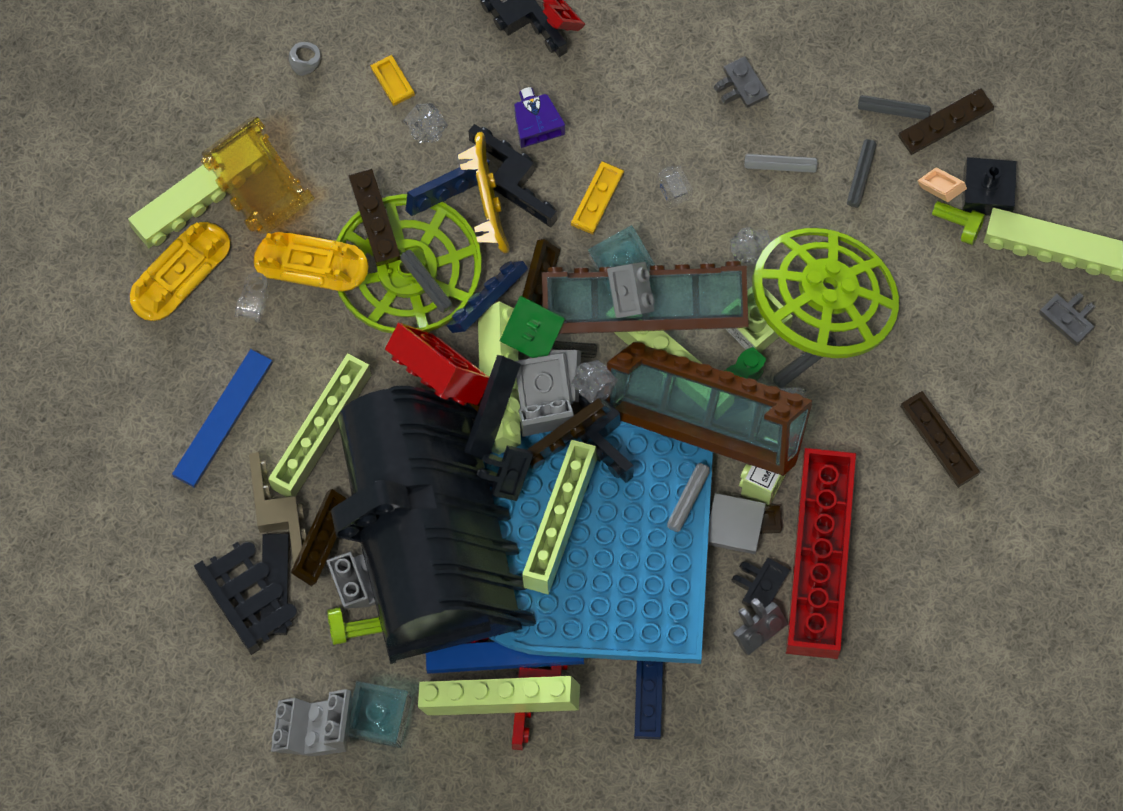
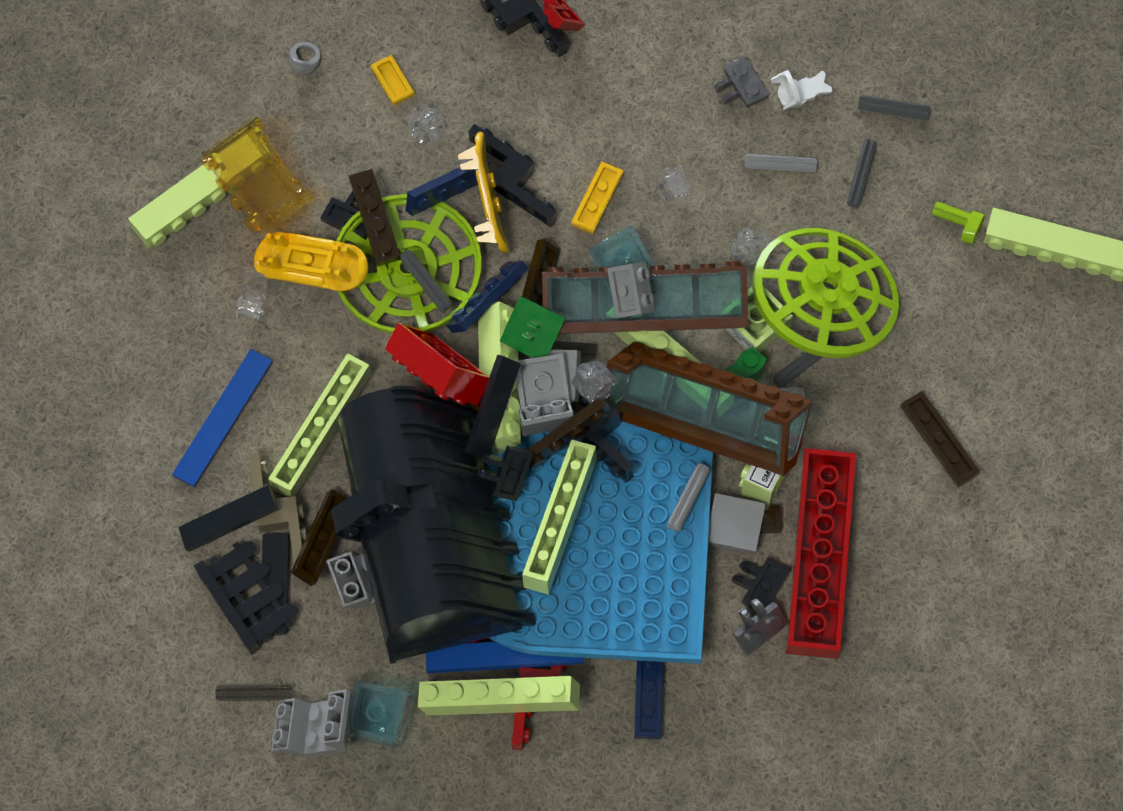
(179, 270): yellow piece -> none
(228, 518): none -> black tile
(254, 693): none -> clear smoke axle
(338, 214): none -> black hinge
(342, 631): lime piece -> none
(536, 118): dark purple torso -> none
(796, 93): none -> white hair
(942, 184): light nougat tile -> none
(946, 121): dark brown plate -> none
(989, 185): black brick -> none
(1067, 319): flat silver hinge -> none

